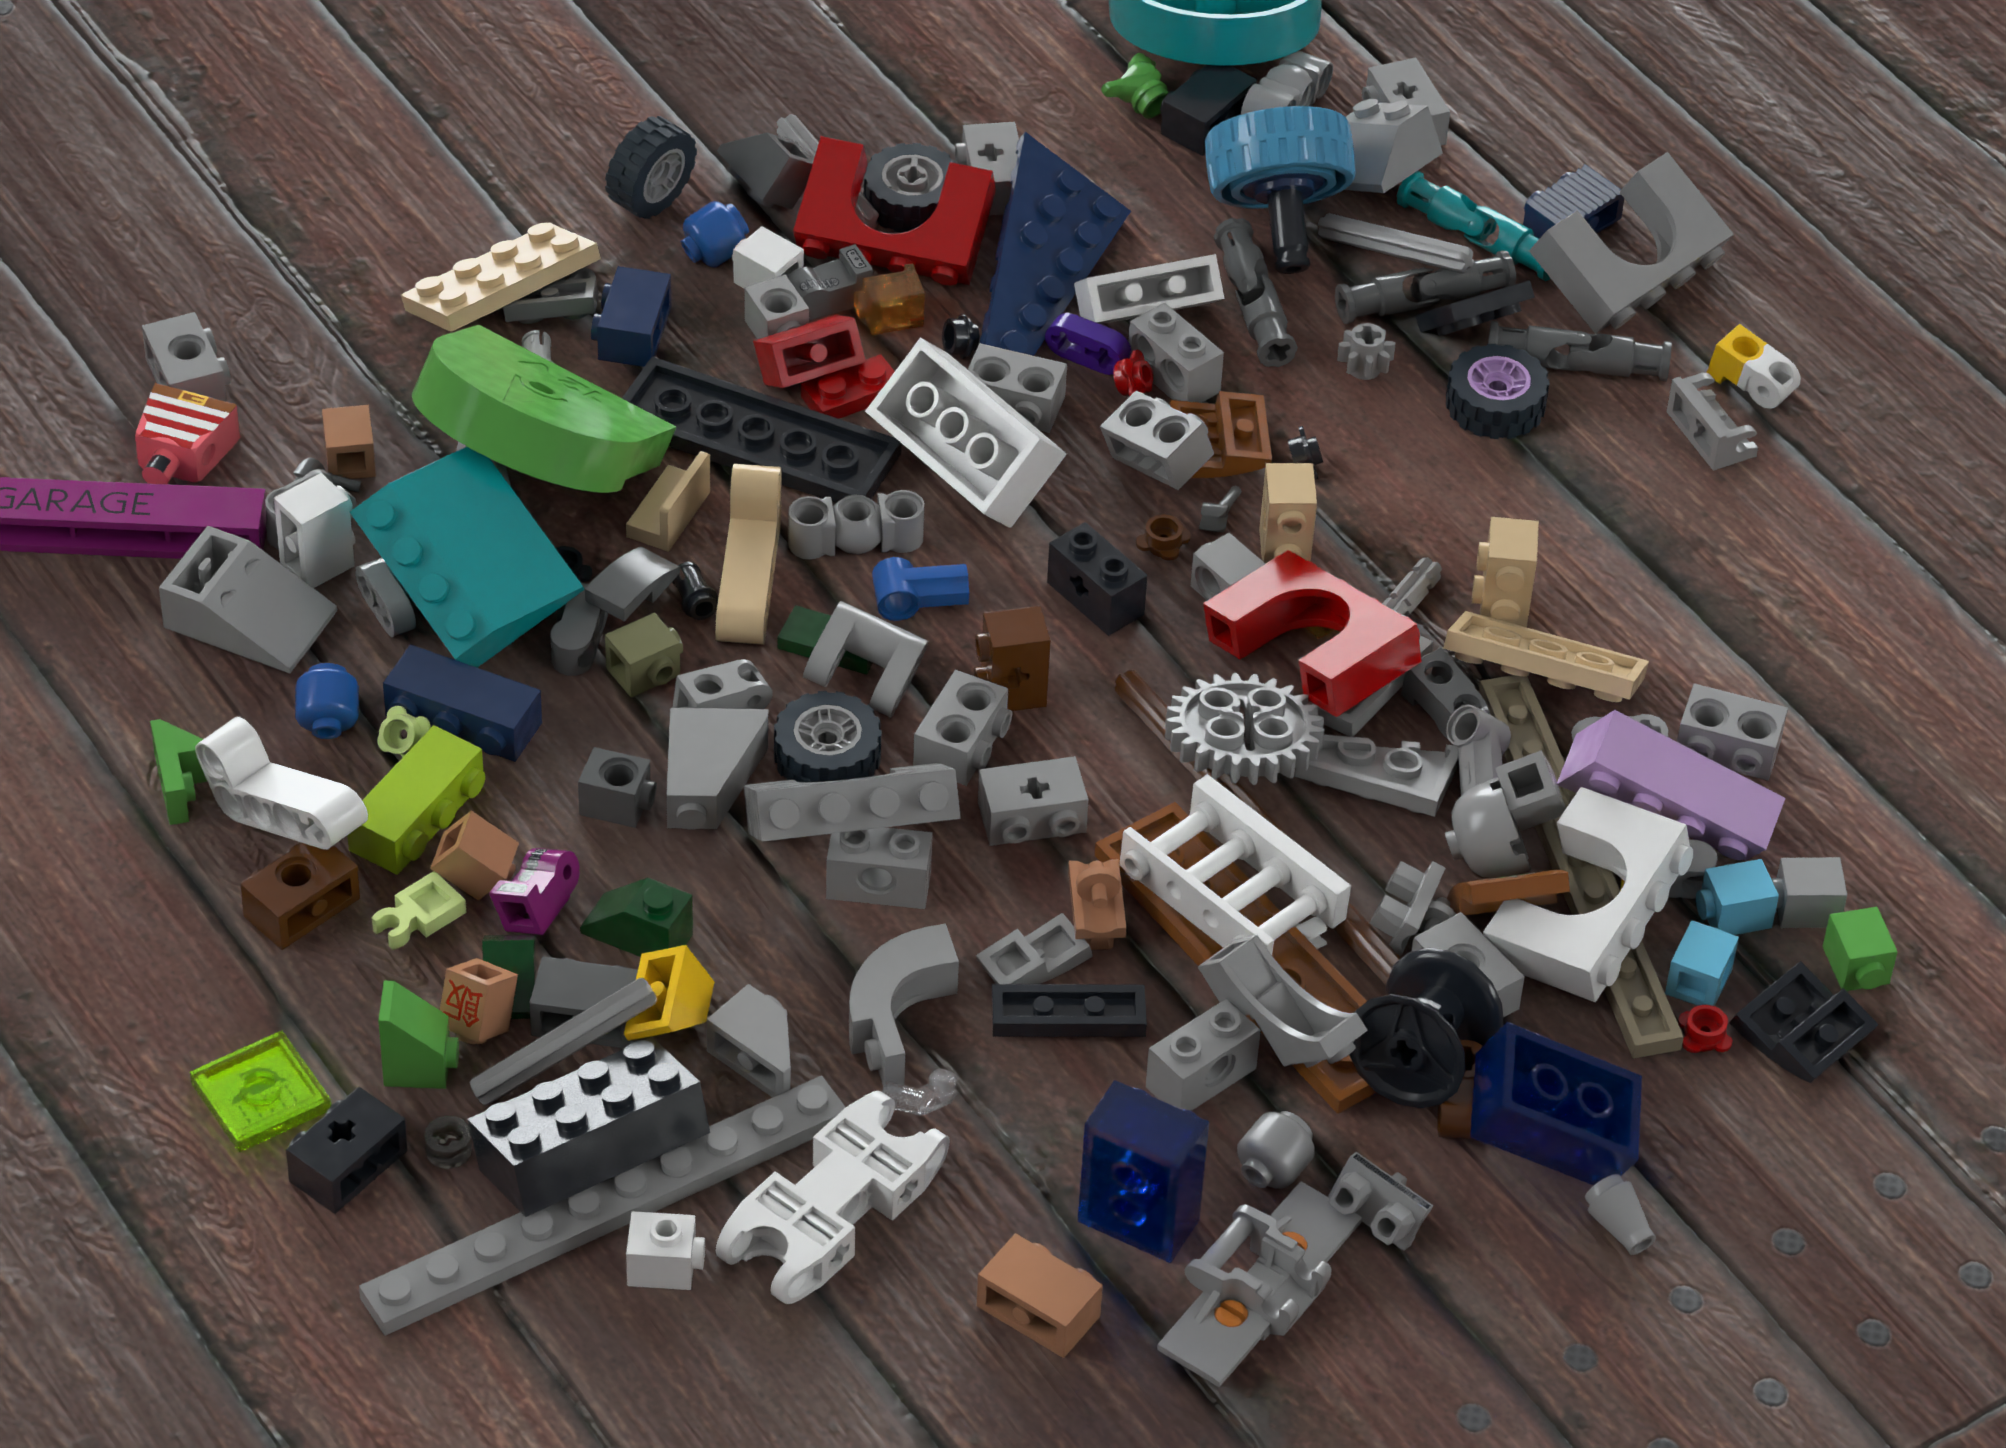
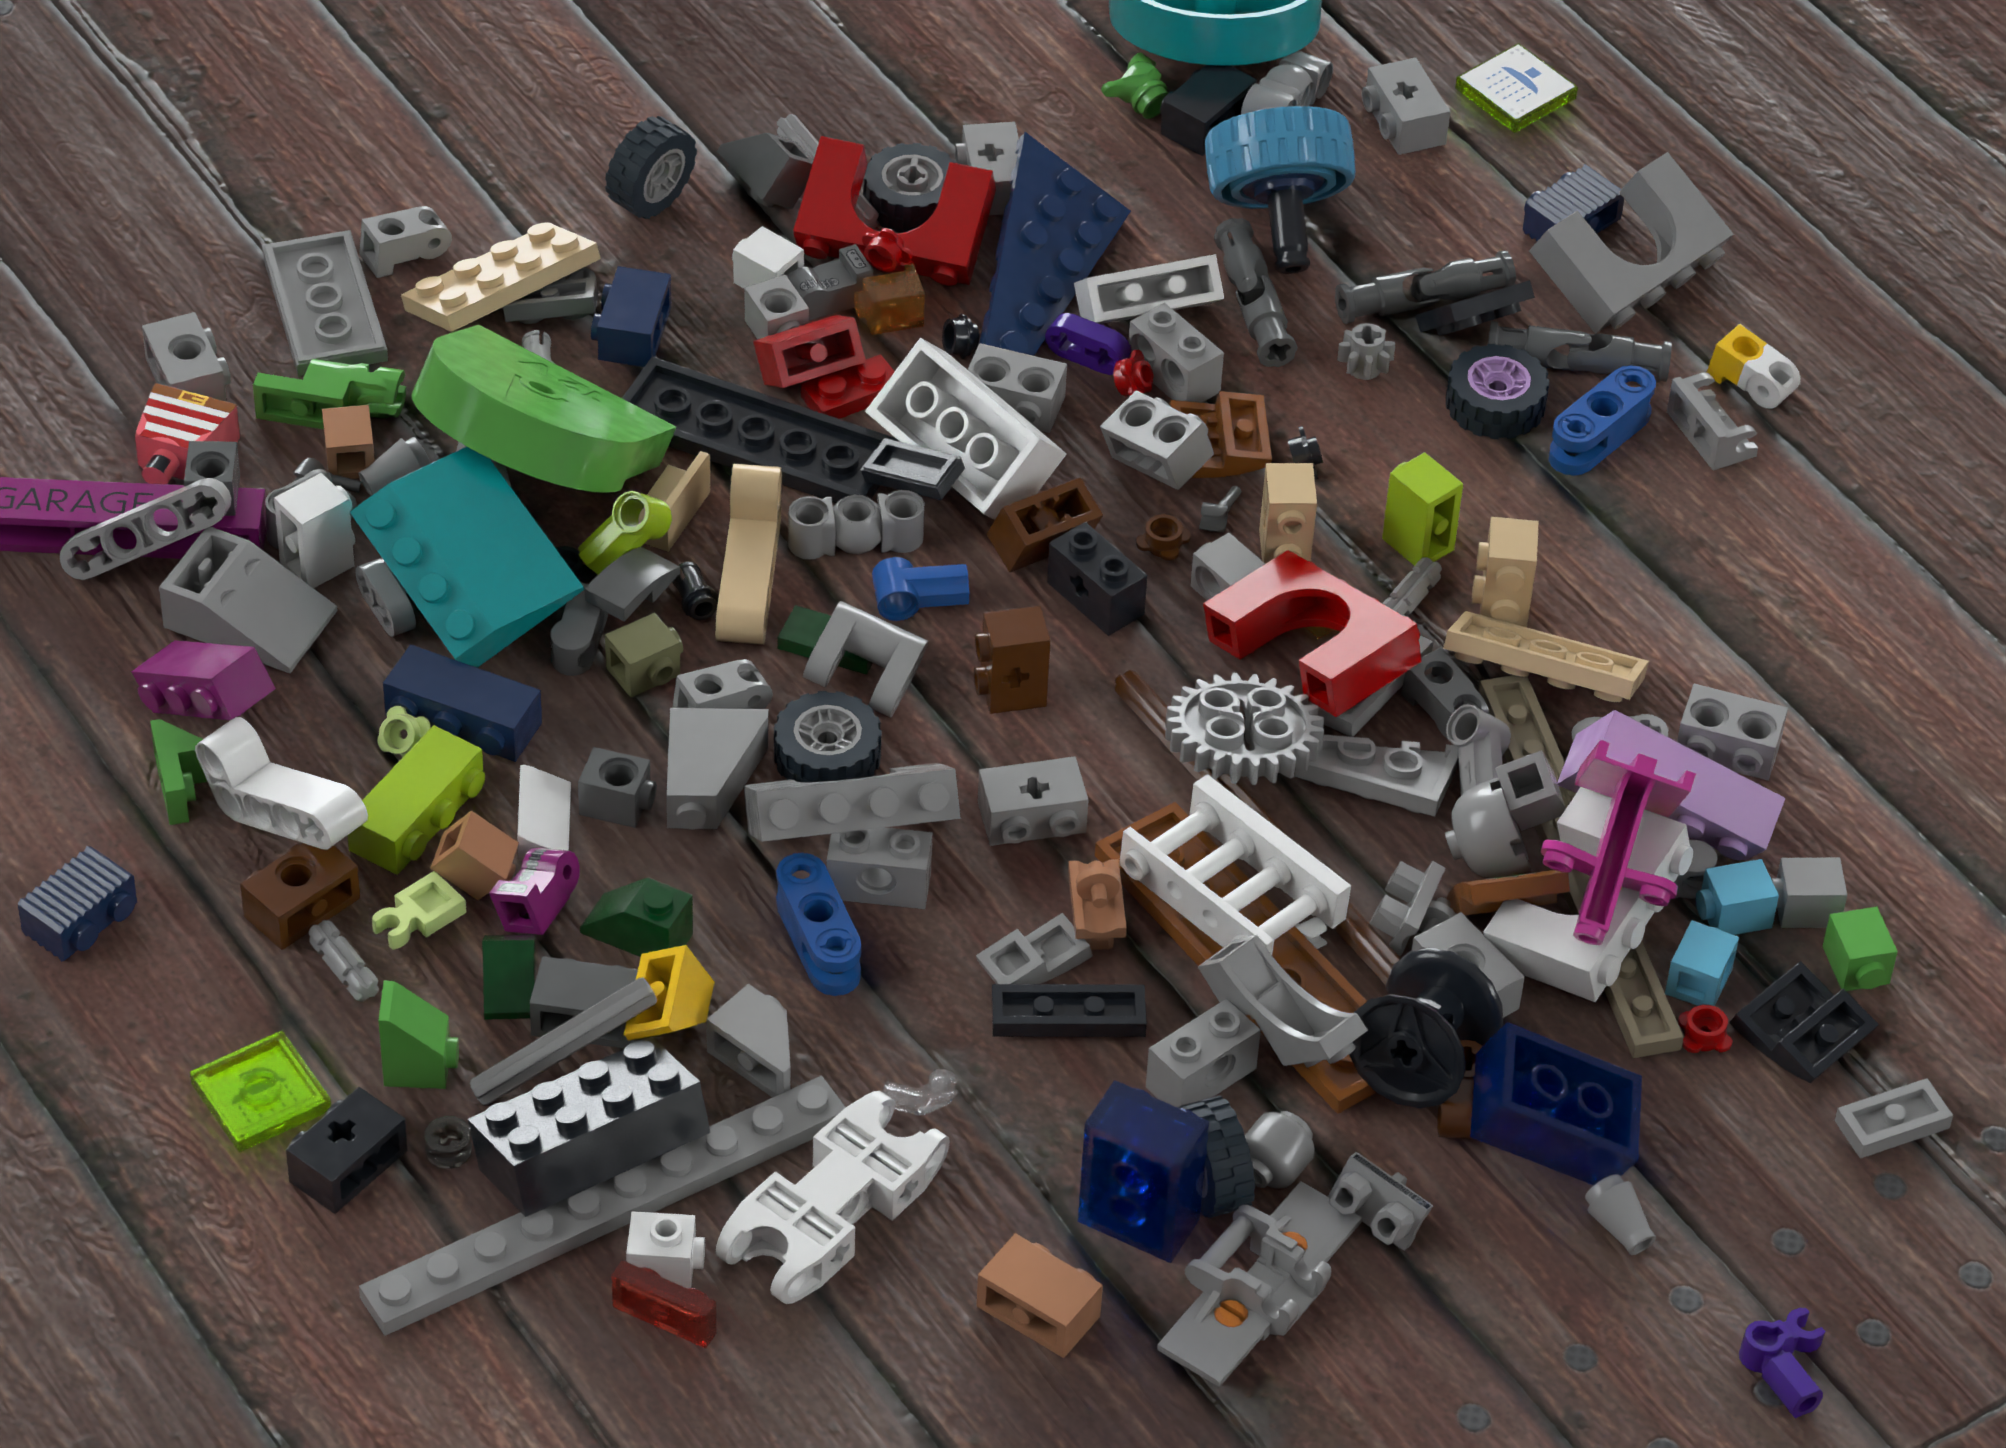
(77, 903): none -> dark blue brick
(143, 525): none -> light grey beam
(203, 680): none -> magenta brick
(214, 461): none -> dark grey brick
(324, 301): none -> light grey tile
(327, 700): blue head -> none
(328, 386): none -> bright green plate
(343, 960): none -> light grey axle
(393, 464): none -> light grey cone
(402, 238): none -> light grey leg
(478, 1000): nougat brick -> none
(542, 811): none -> white slope
(622, 529): none -> lime piece
(664, 1303): none -> clear red plate
(713, 233): blue head -> none
(818, 924): none -> blue piece
(885, 250): none -> red plate
(891, 979): light grey arch -> none
(912, 468): none -> black tile
(963, 725): light grey brick -> none
(1029, 525): none -> reddish brown brick
(1228, 1162): none -> black wheel
(1390, 143): light grey slope -> none
(1395, 243): light grey axle -> none
(1422, 509): none -> lime brick
(1457, 212): teal piece -> none
(1516, 87): none -> white tile
(1601, 420): none -> blue piece
(1632, 791): none -> dark pink piece
(1769, 1350): none -> dark purple bar
(1893, 1118): none -> light grey plate

